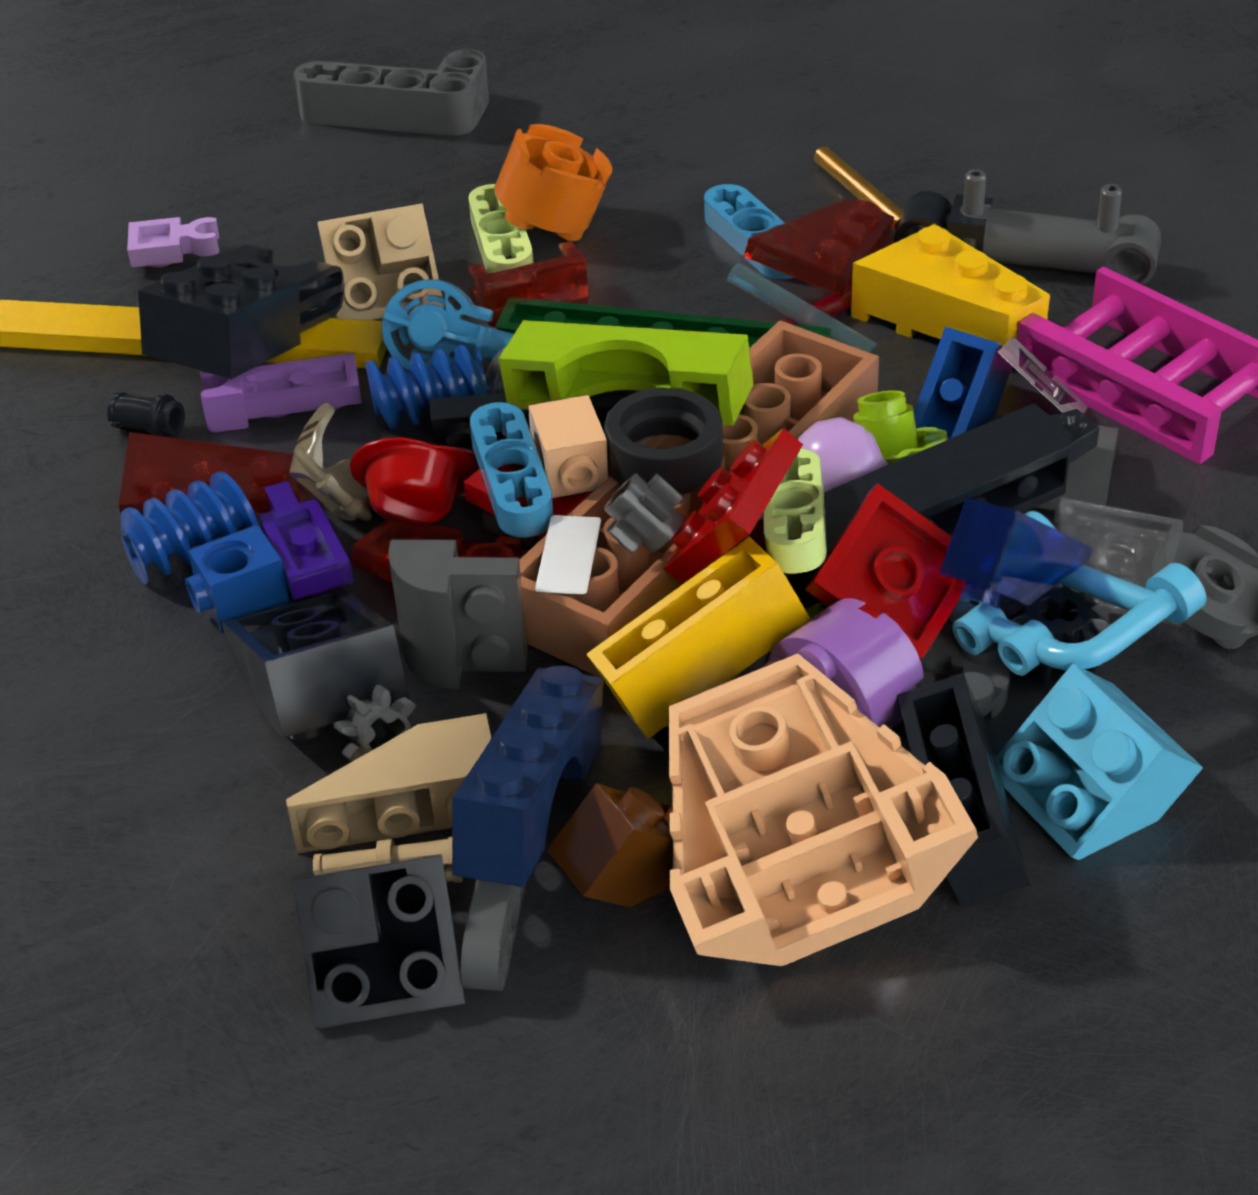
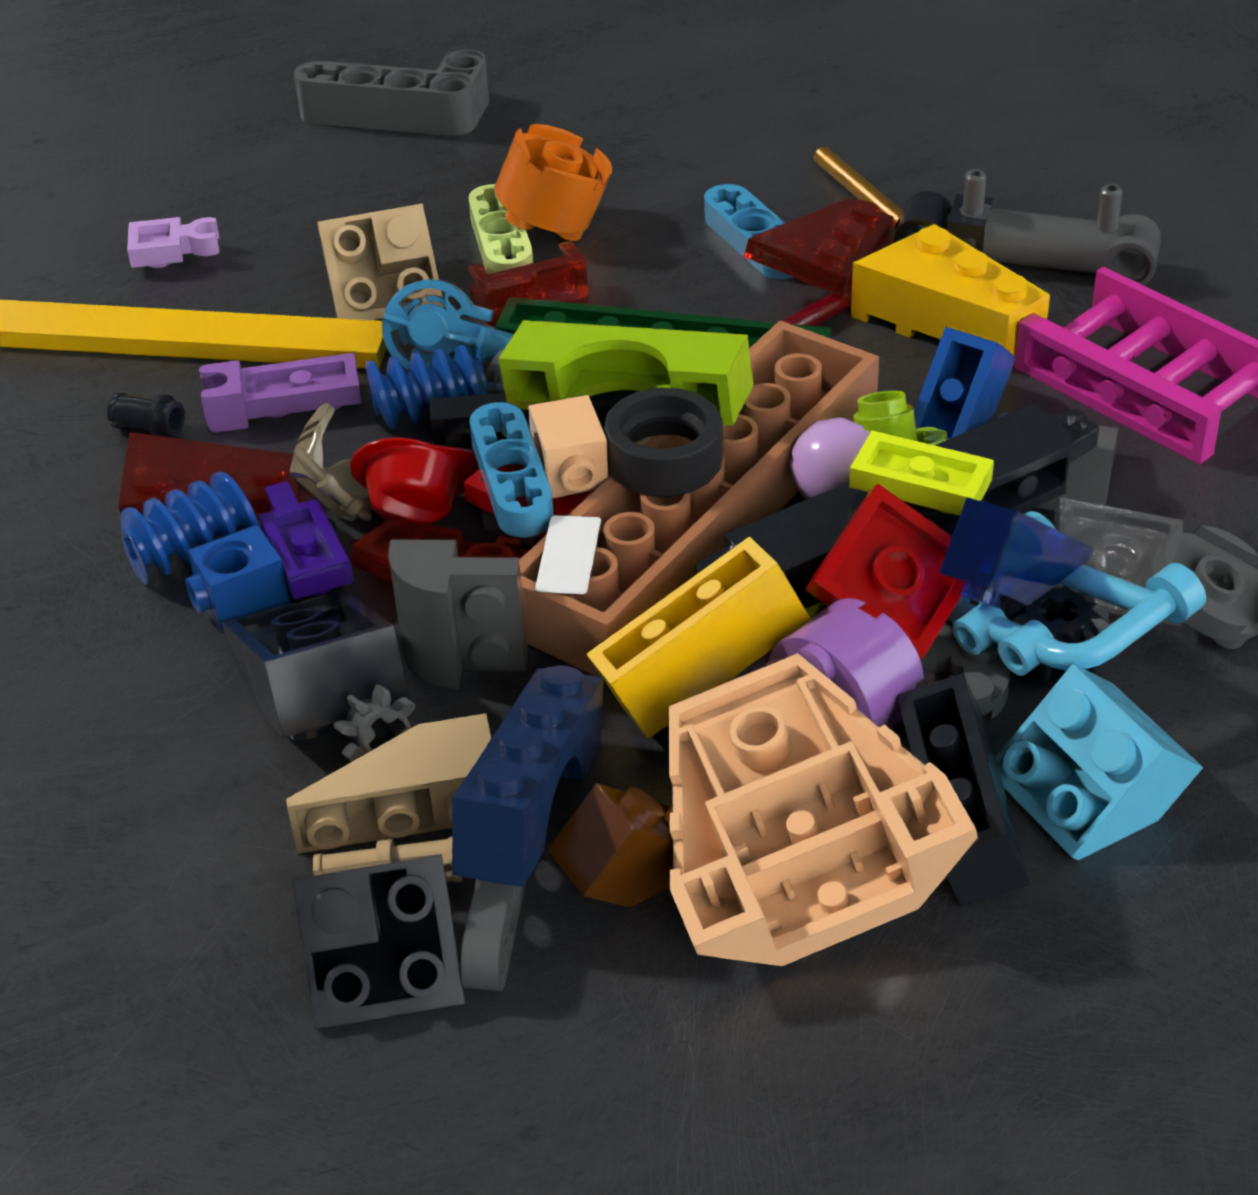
(236, 310): black brick -> none
(644, 513): dark grey gear -> none
(731, 505): red plate -> none
(795, 307): clear light blue bar -> none
(797, 513): yellowish green beam -> none
(920, 472): none -> neon yellow plate
(1041, 377): sticker -> none

